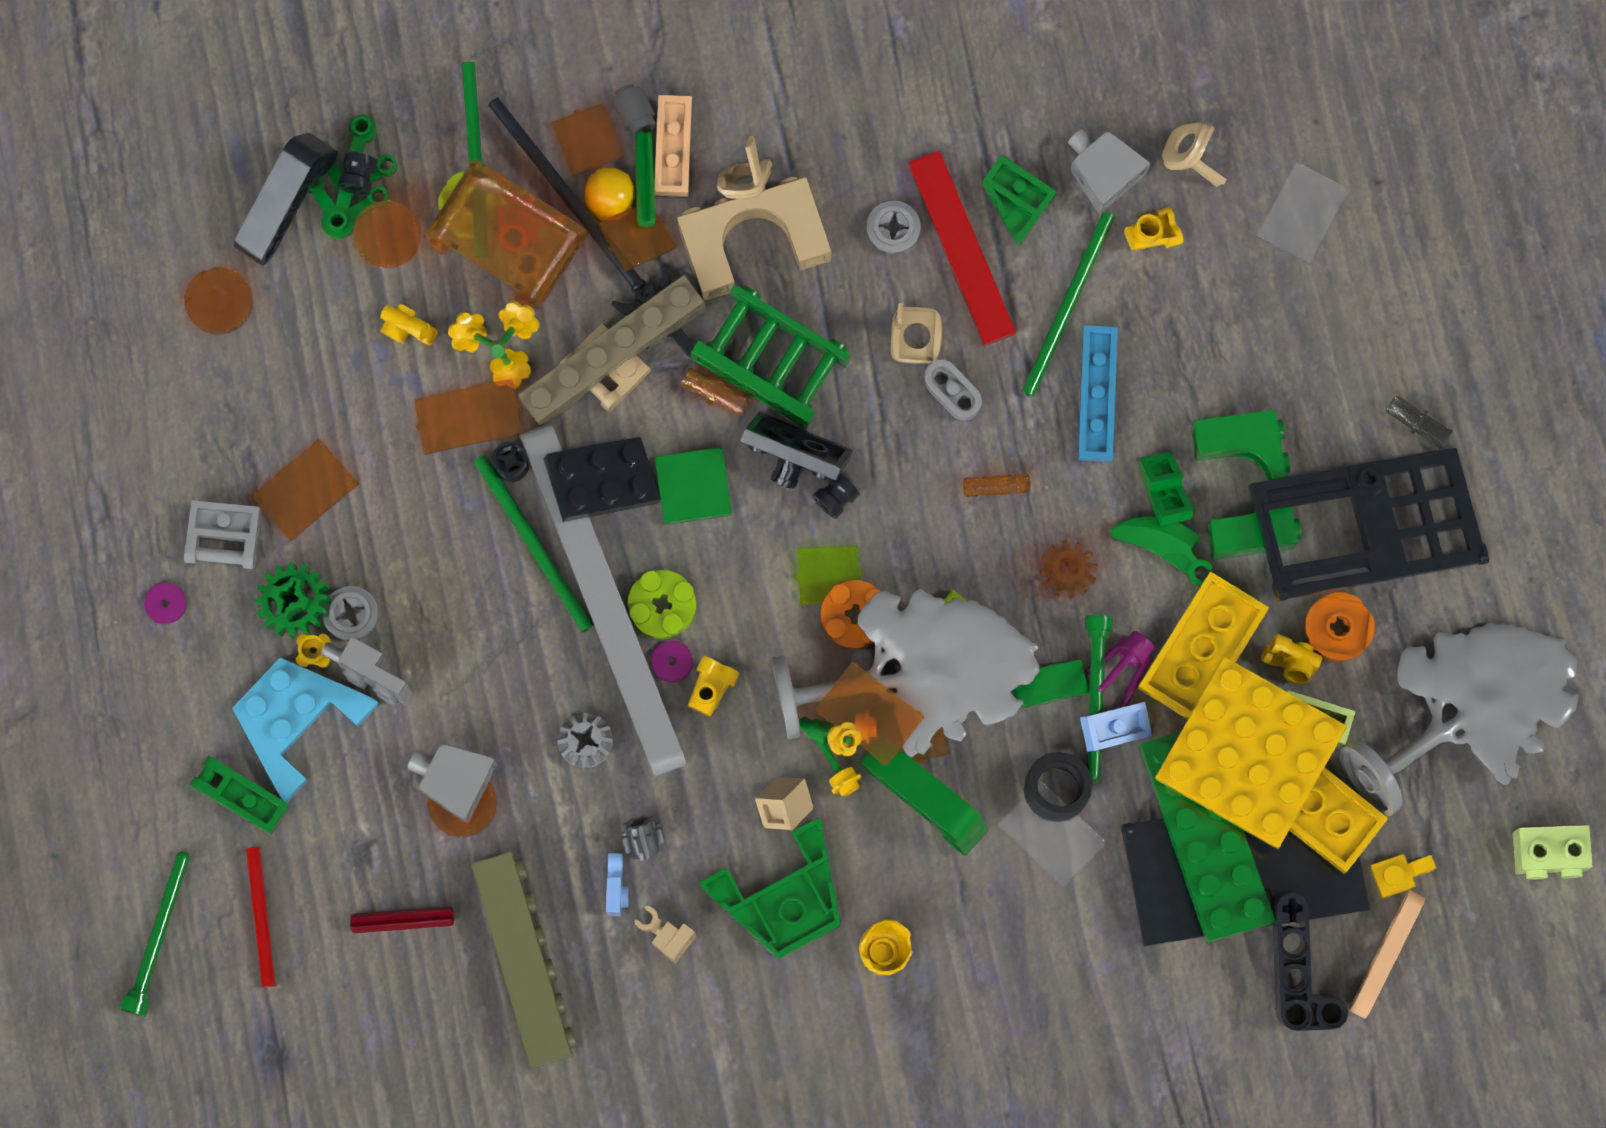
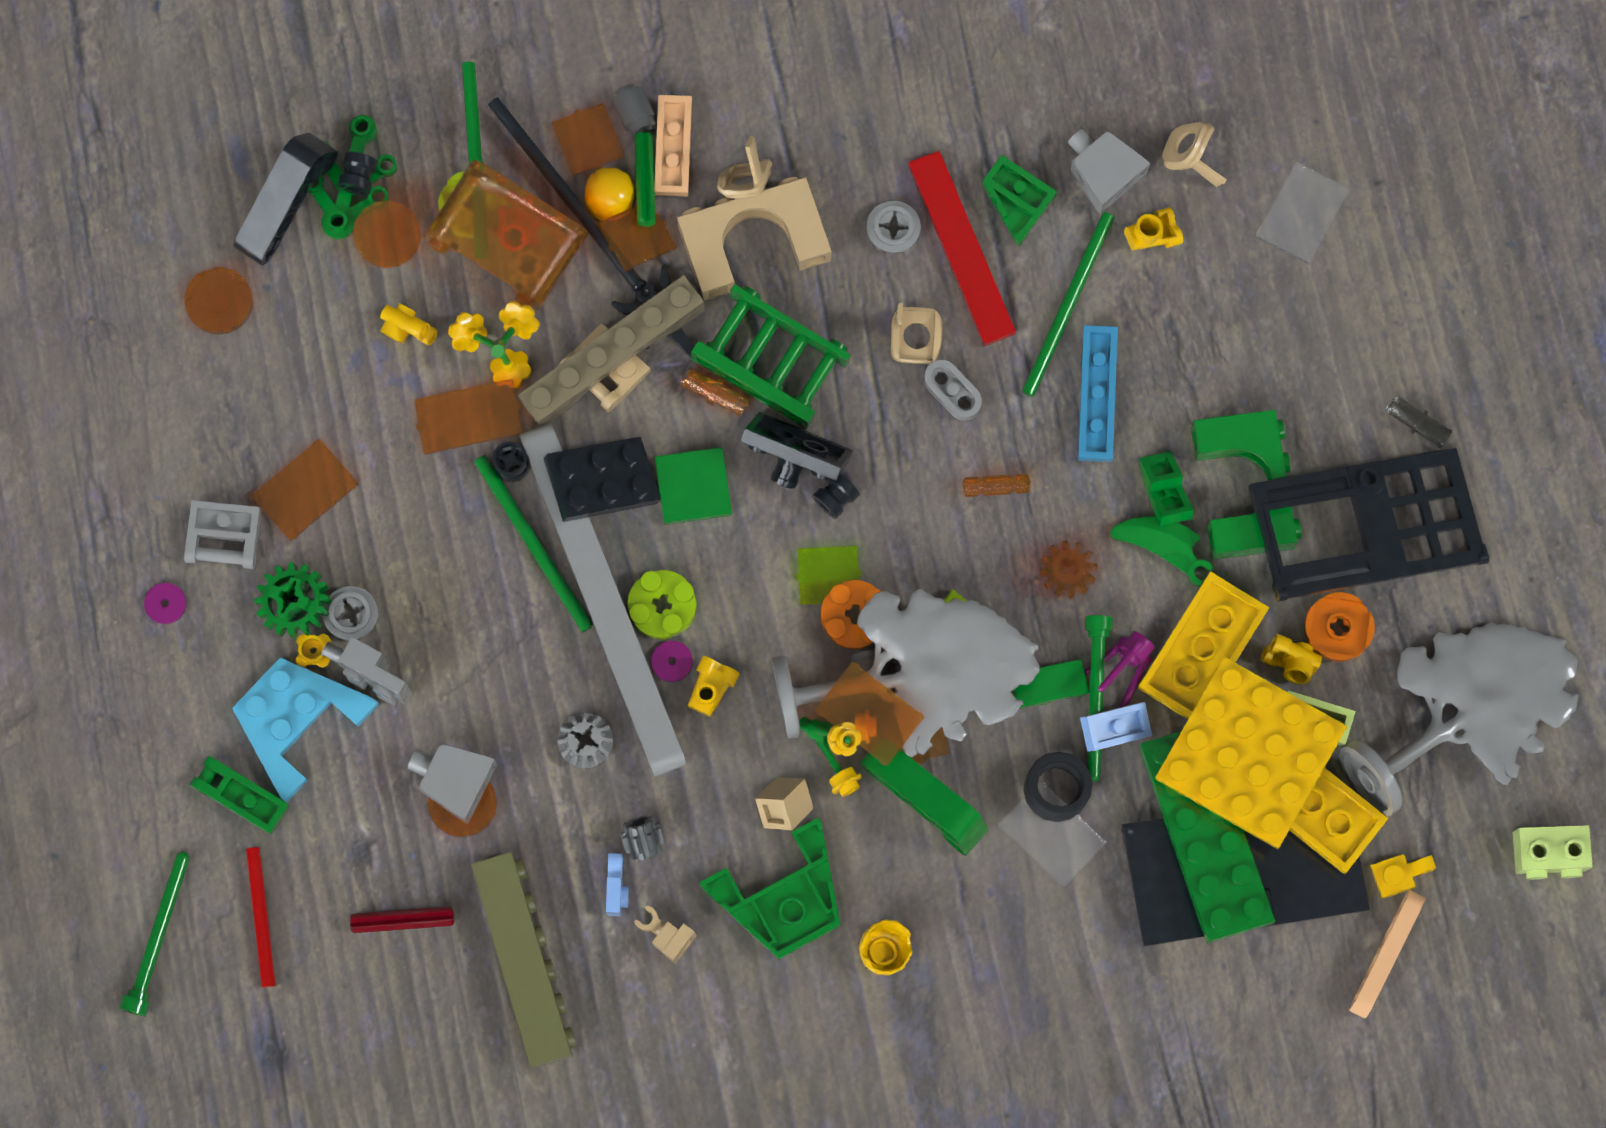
(1299, 959): black beam -> none

